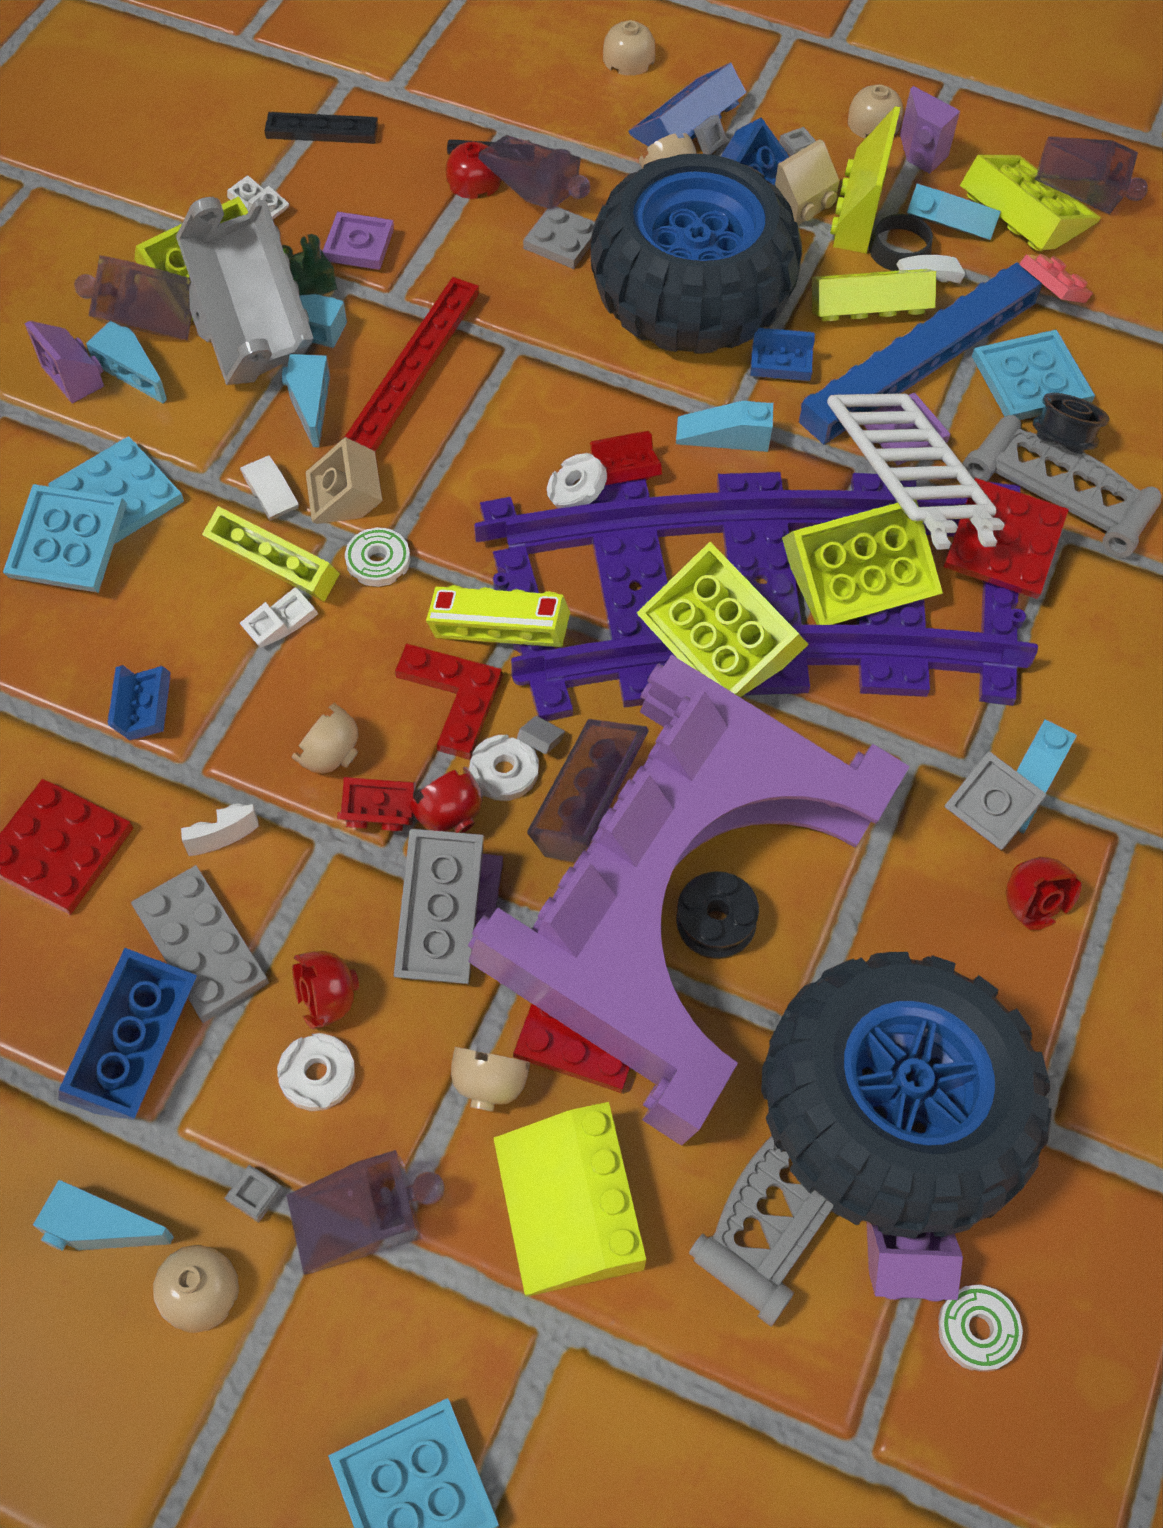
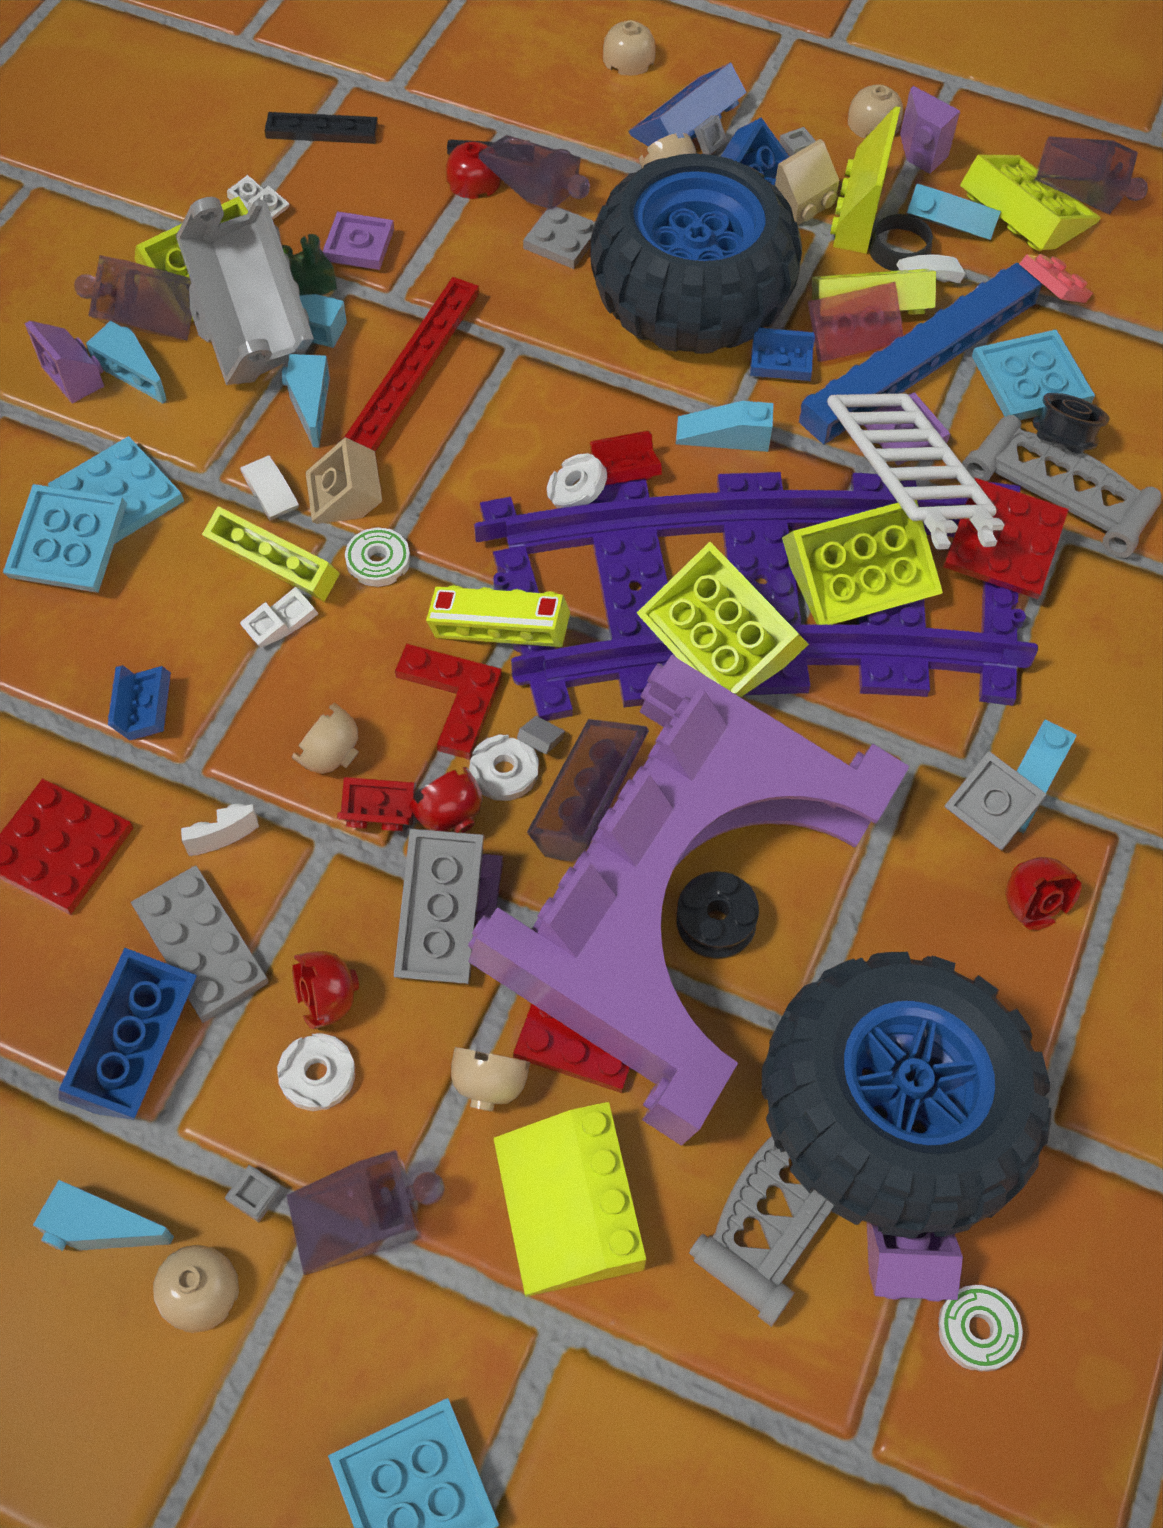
(855, 321): none -> clear pink tile

